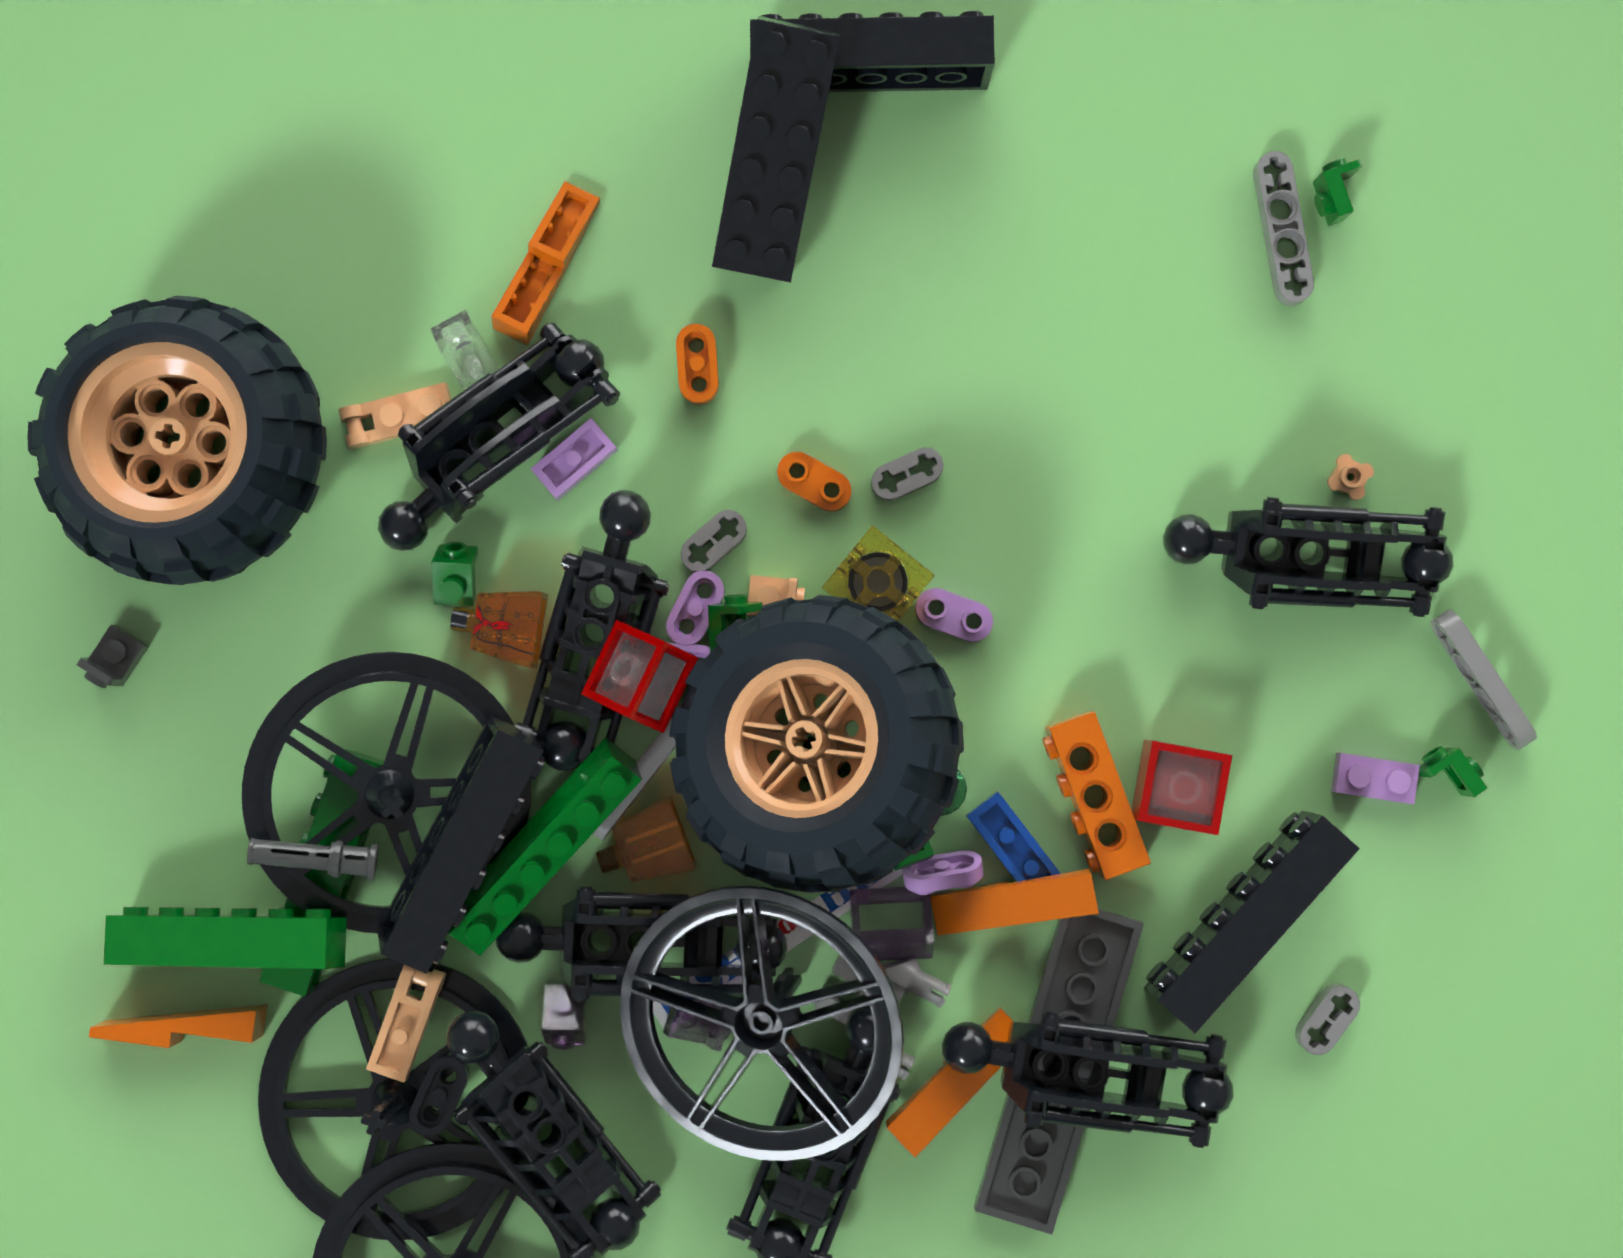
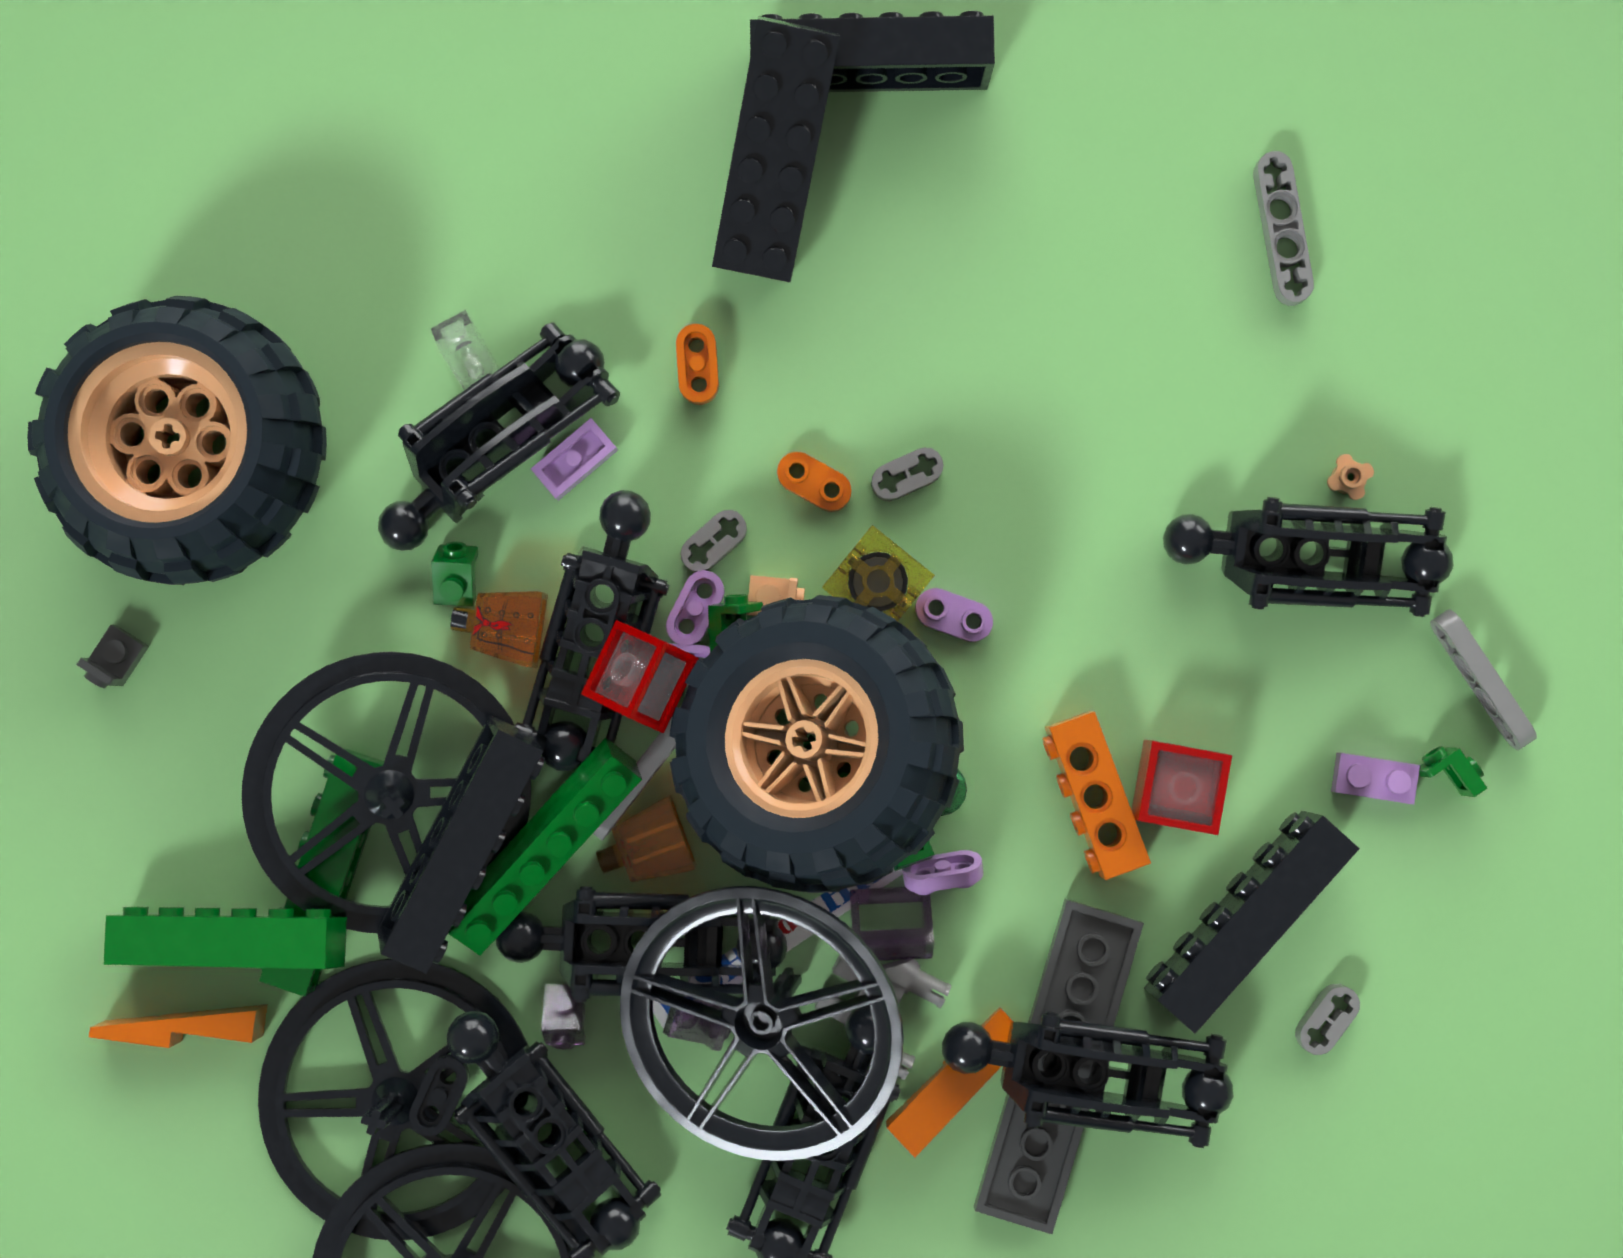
(335, 859): dark grey pin -> none
(391, 414): light nougat plate -> none
(405, 1024): light nougat plate -> none
(545, 263): orange slope -> none
(1010, 840): blue plate -> none
(1015, 903): orange slope -> none
(1331, 195): green bracket -> none

